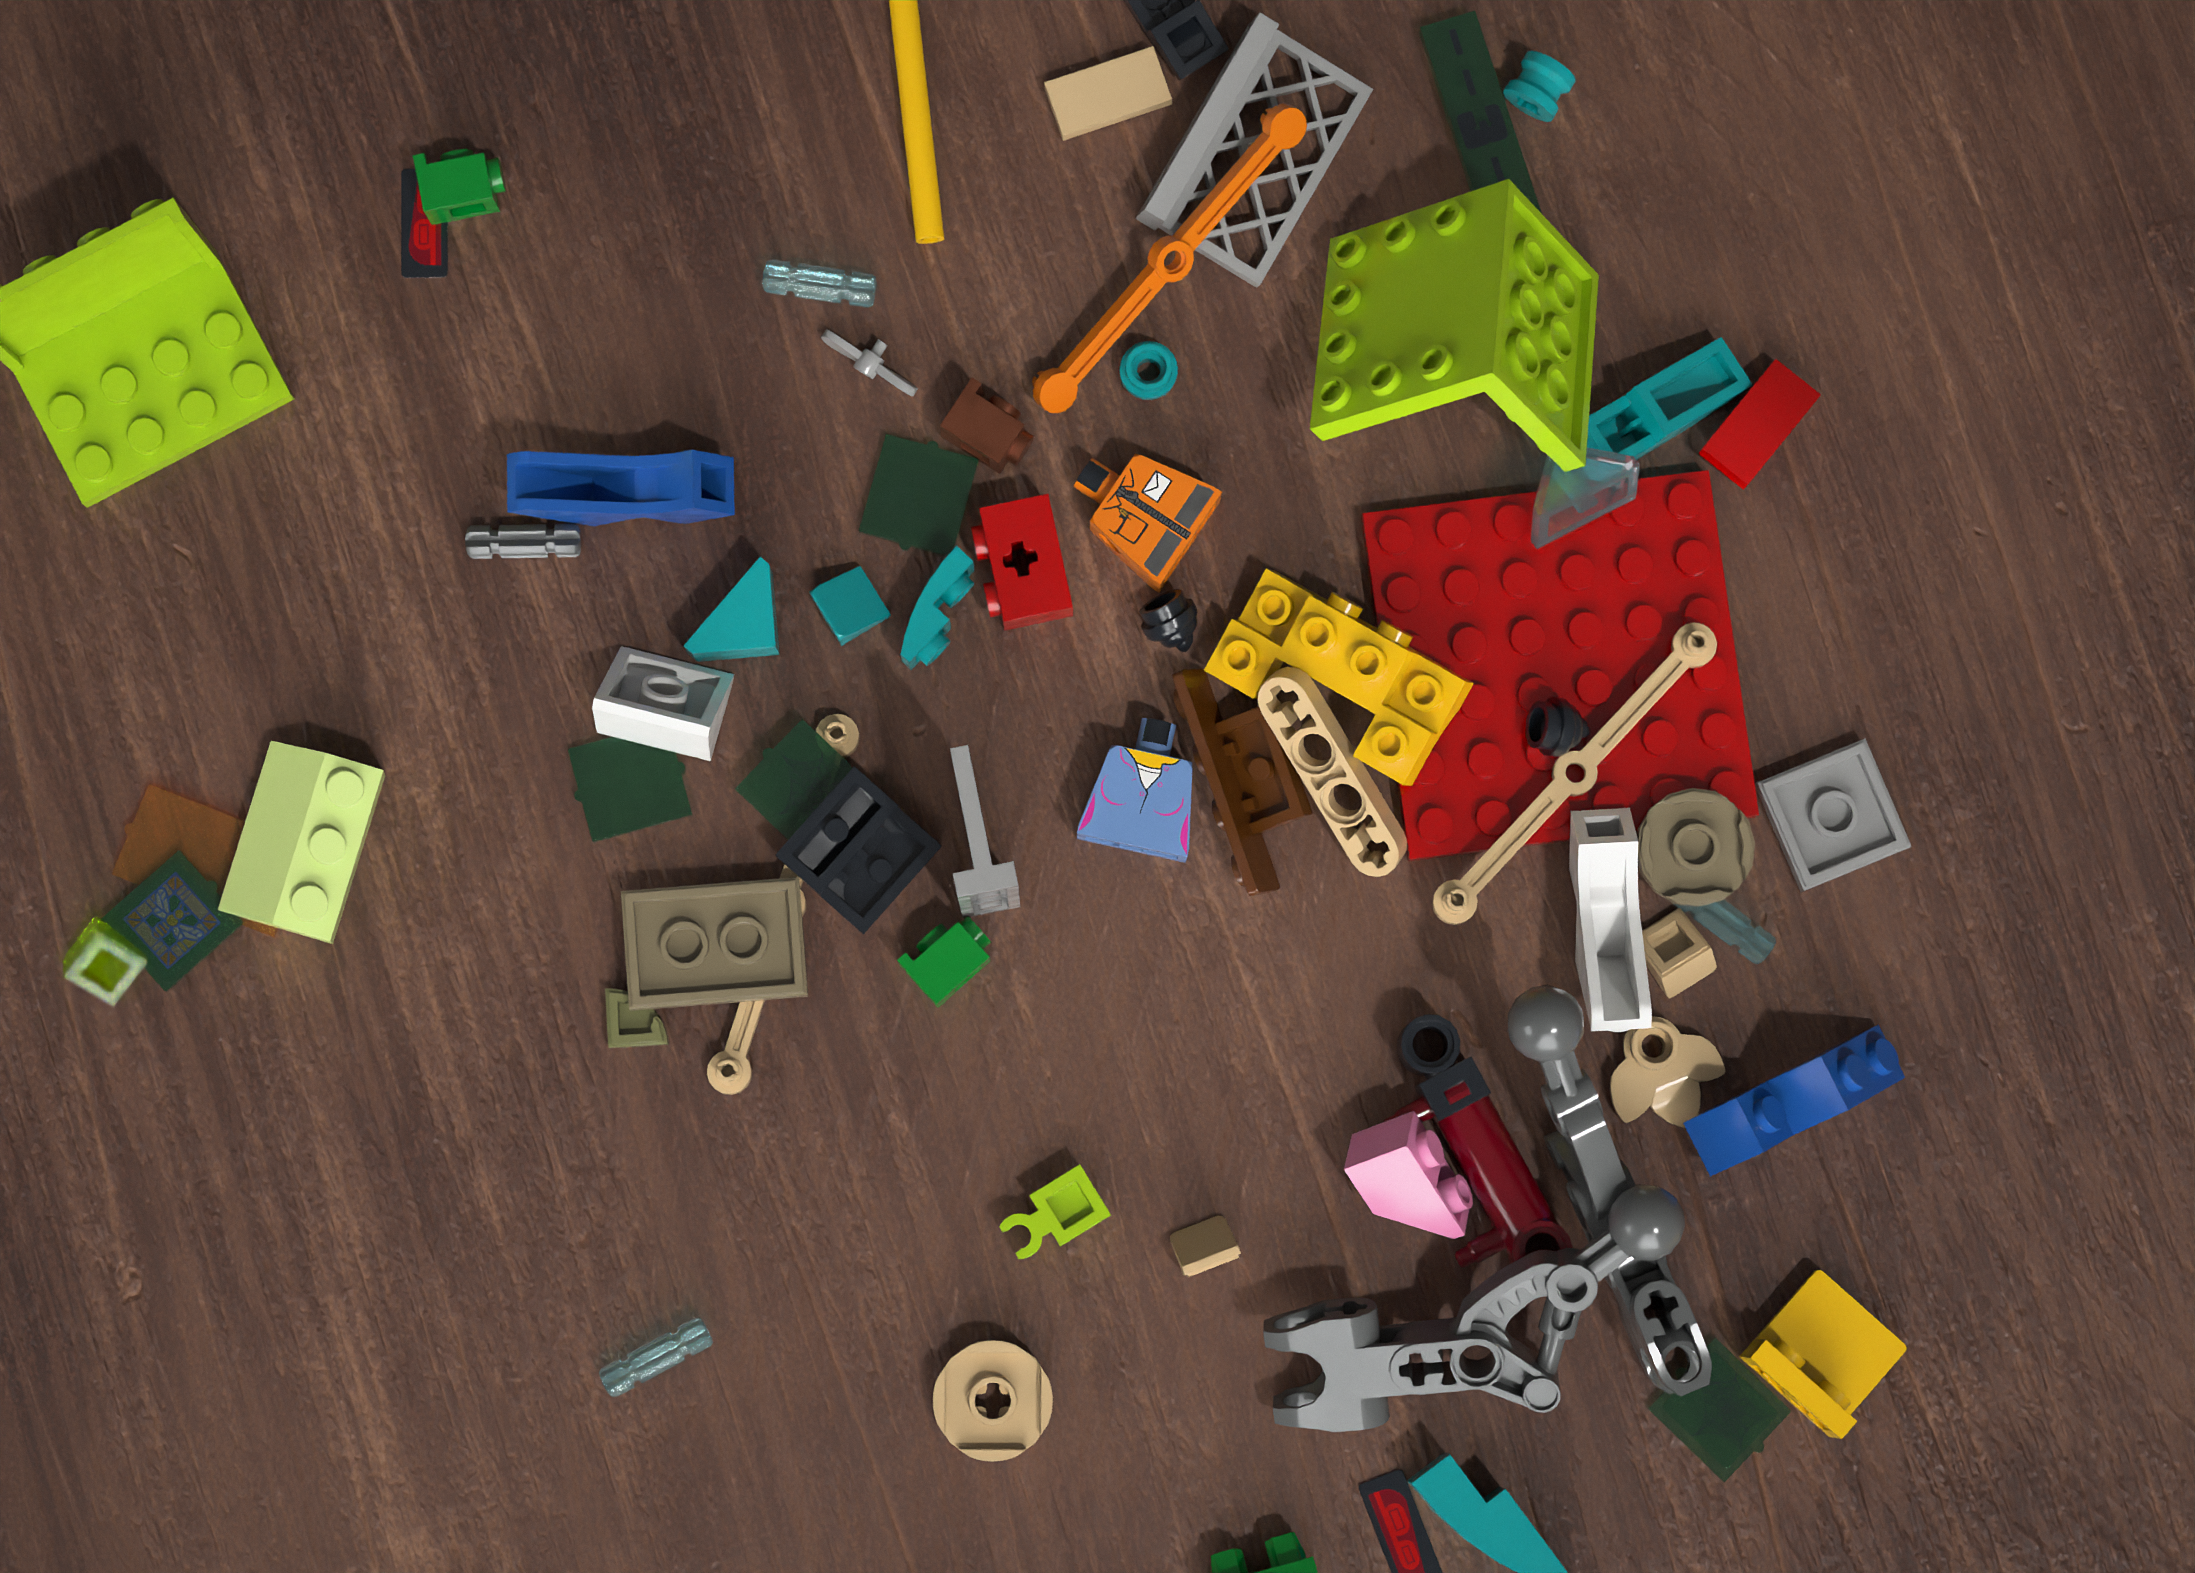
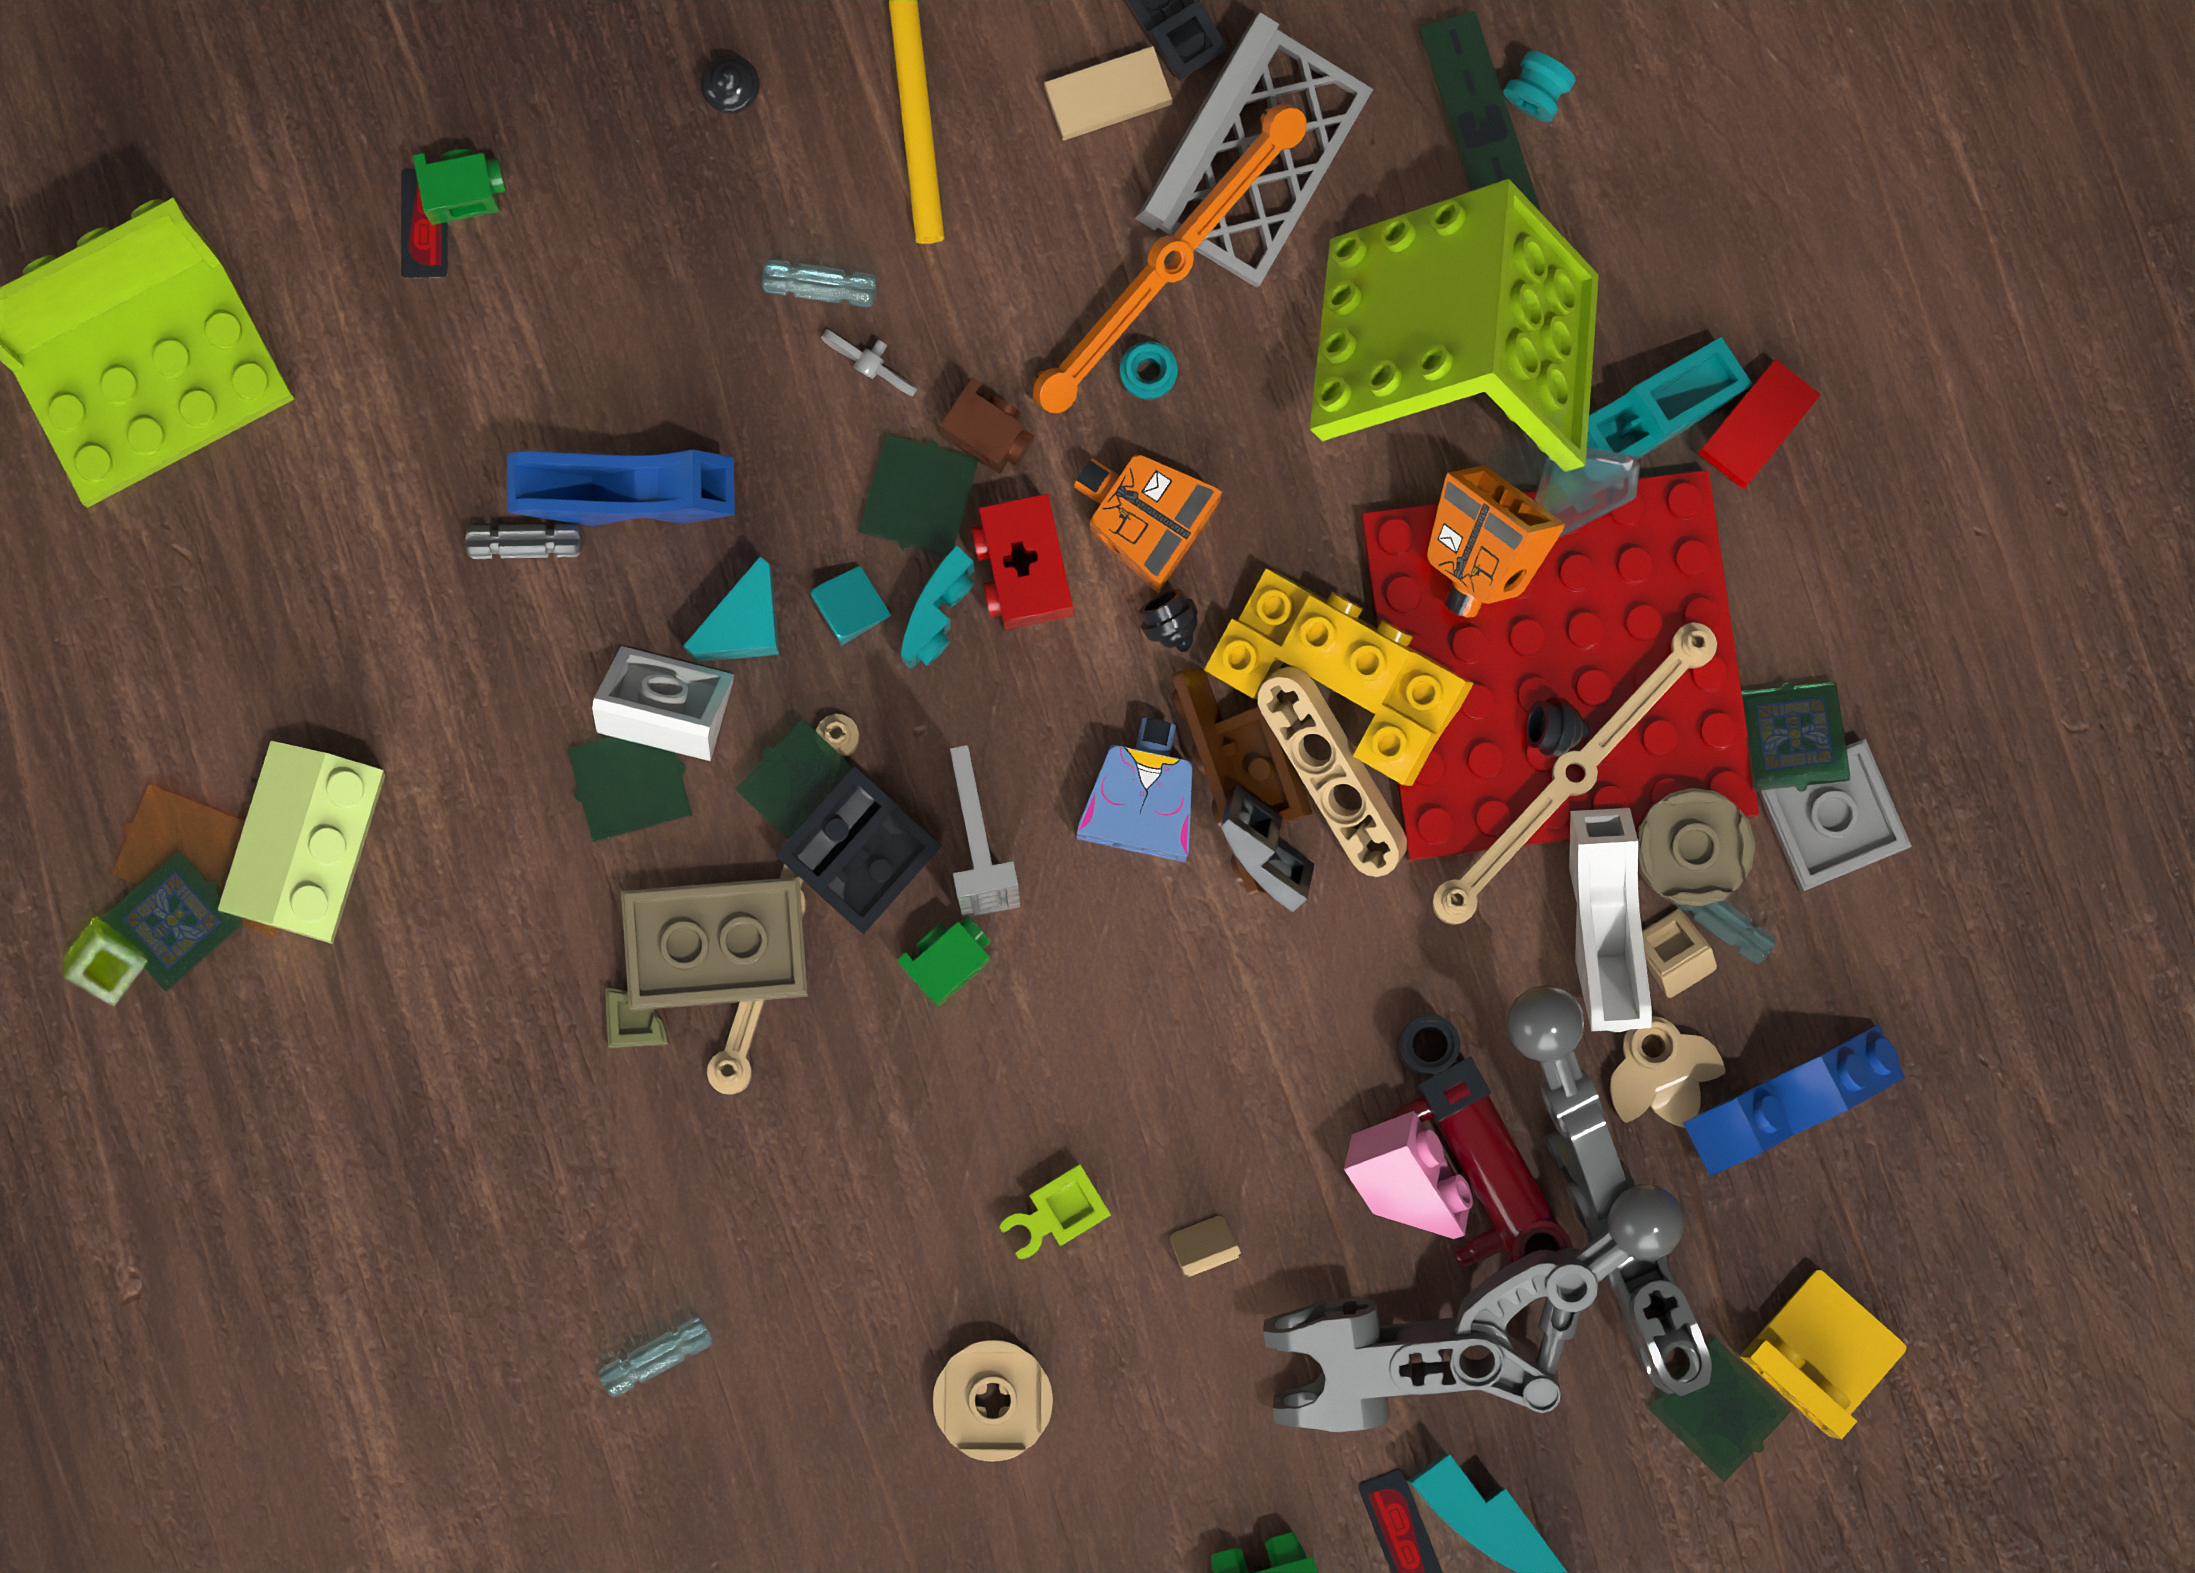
(730, 84): none -> black plate
(1254, 838): none -> black slope
(1488, 539): none -> orange torso
(1795, 736): none -> piece

